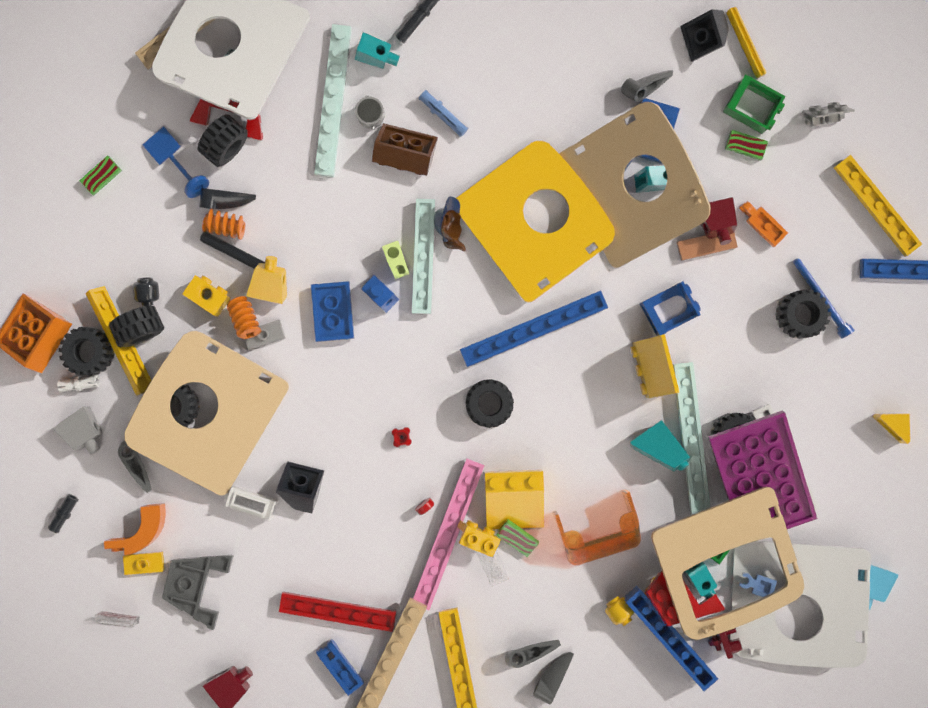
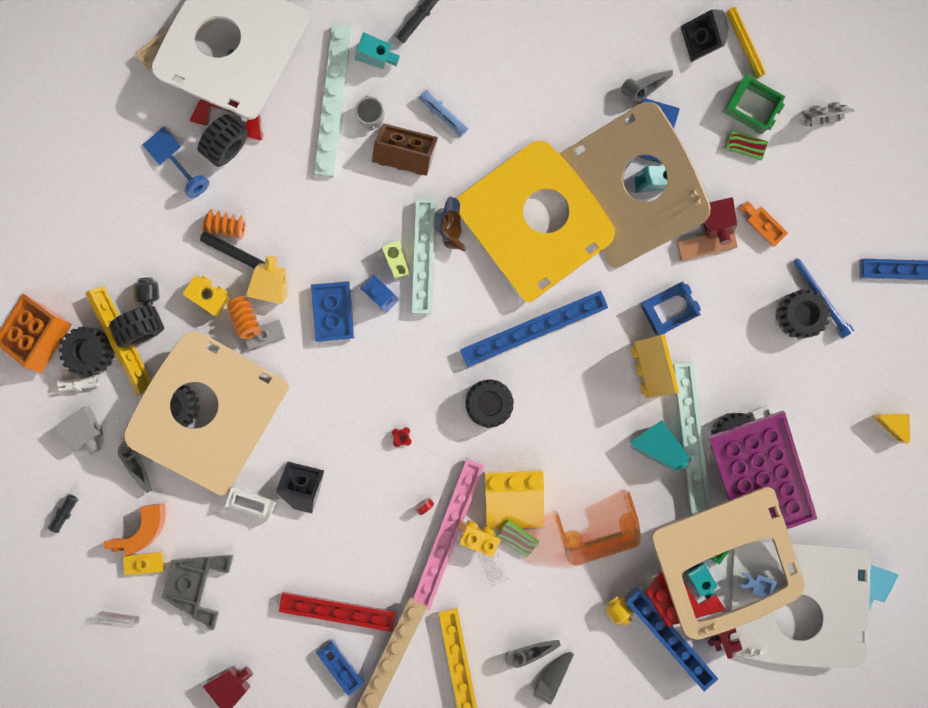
(100, 175): tile -> none
(223, 199): black piece -> none
(877, 206): yellow plate -> none

